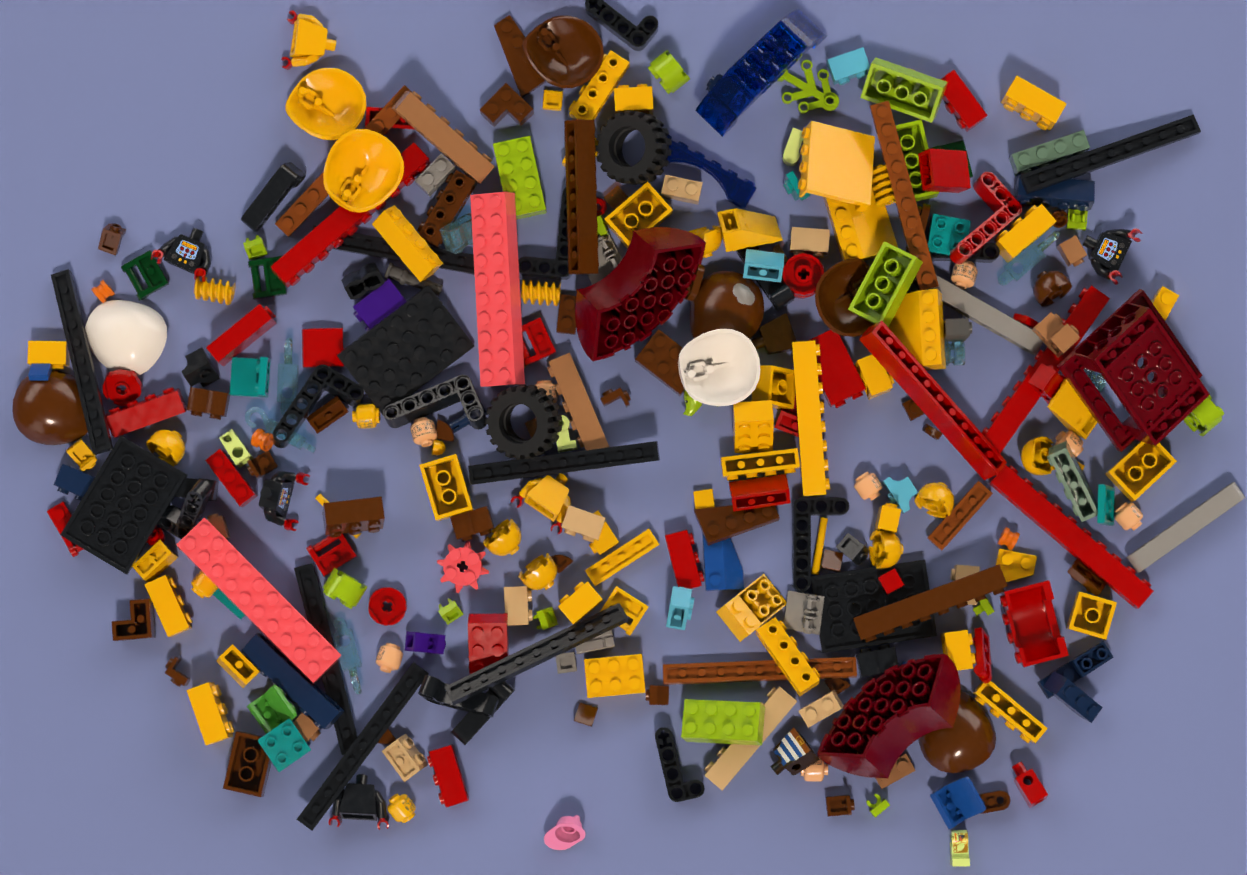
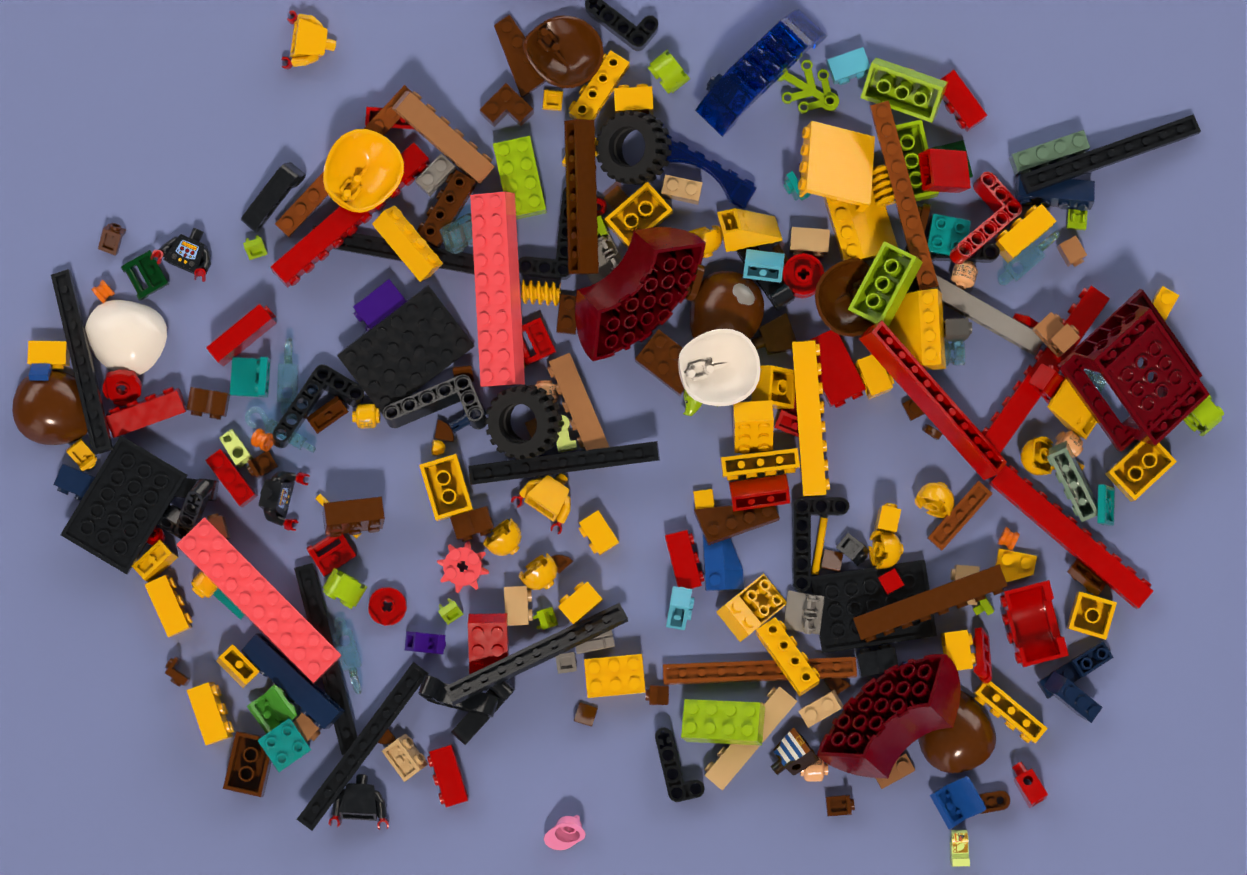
(60, 516): red plate -> none
(141, 623): reddish brown brick -> none
(167, 445): yellow cylinder -> none
(199, 369): black brick -> none
(214, 291): yellow piece -> none
(273, 283): dark green plate -> none
(321, 347): red slope -> none
(327, 103): yellow piece -> none
(361, 281): black brick -> none
(389, 657): light nougat head -> none
(401, 808): yellow head -> none
(404, 277): dark grey pin -> none
(423, 431): light nougat head -> none
(464, 370): none -> reddish brown slope
(583, 523): tan brick -> none
(611, 396): reddish brown bracket -> none
(622, 557): yellow plate -> none
(632, 607): yellow plate -> none
(791, 152): yellowish green leg -> none
(868, 486): light nougat head -> none
(878, 807): lime tile -> none
(900, 492): medium azure brick -> none
(1033, 103): yellow brick -> none
(1050, 286): reddish brown cylinder -> none
(1060, 217): reddish brown plate -> none
(1110, 251): torso -> none
(1128, 516): light nougat head -> none
(1186, 527): light grey beam -> none

